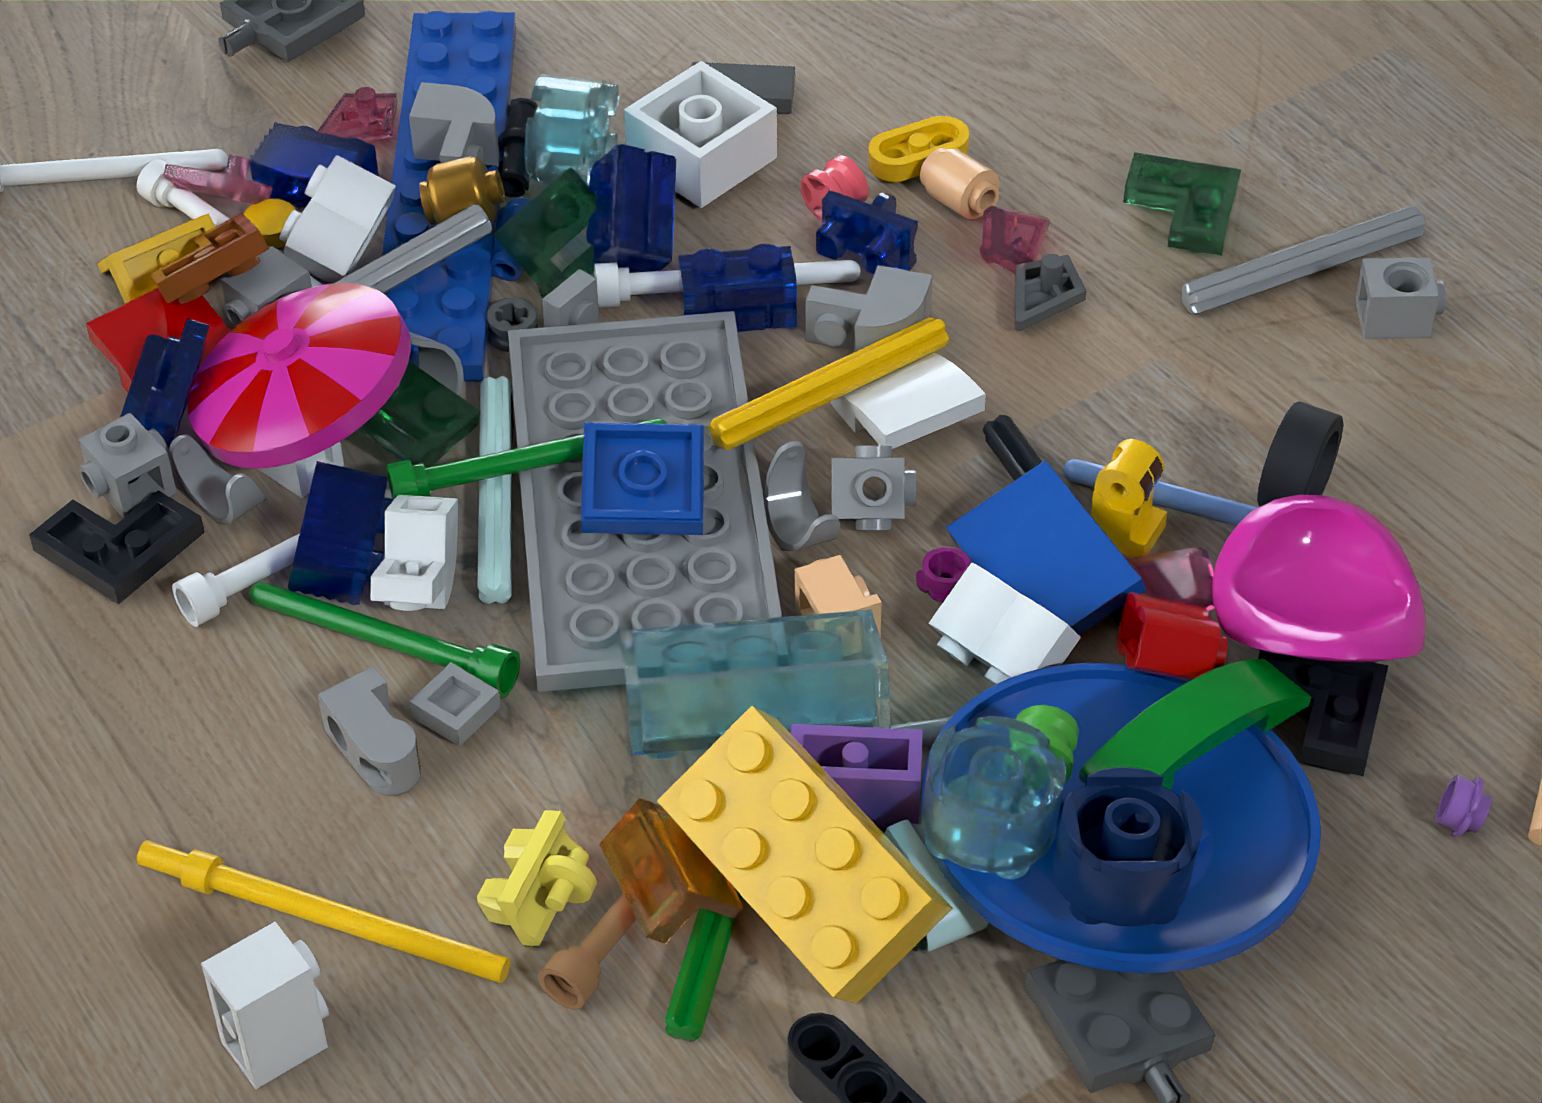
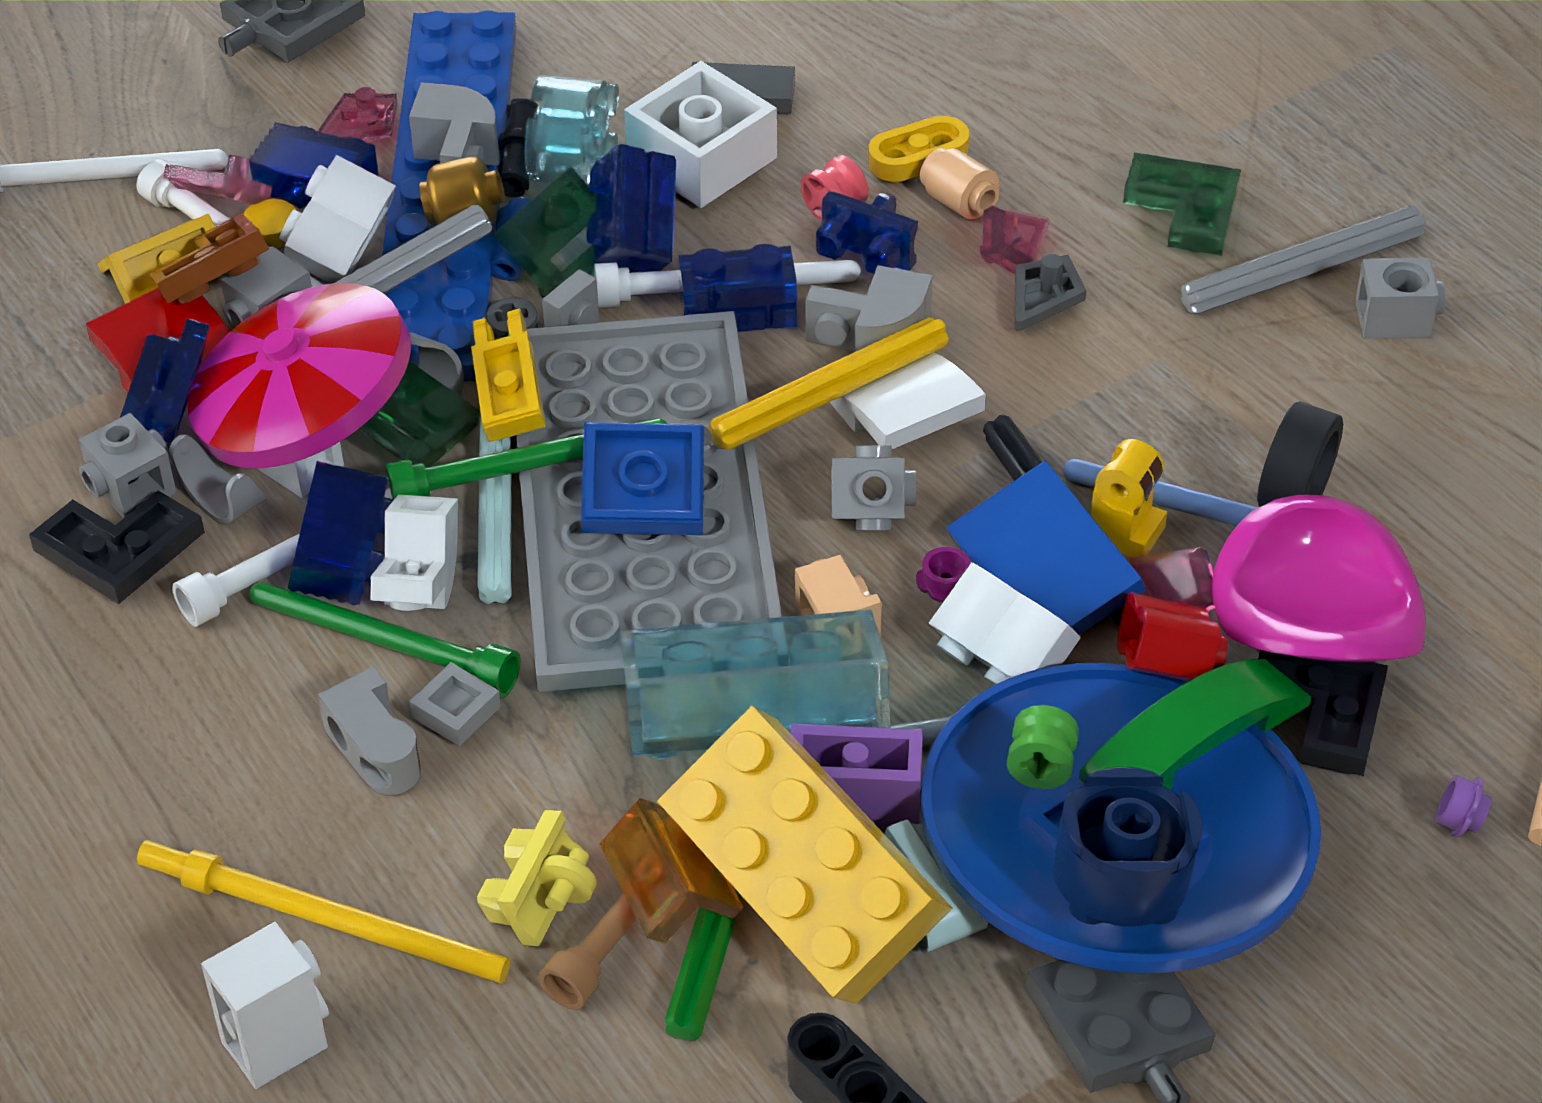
(507, 379): none -> yellow hinge
(790, 505): light grey helmet -> none
(992, 796): clear light blue brick -> none

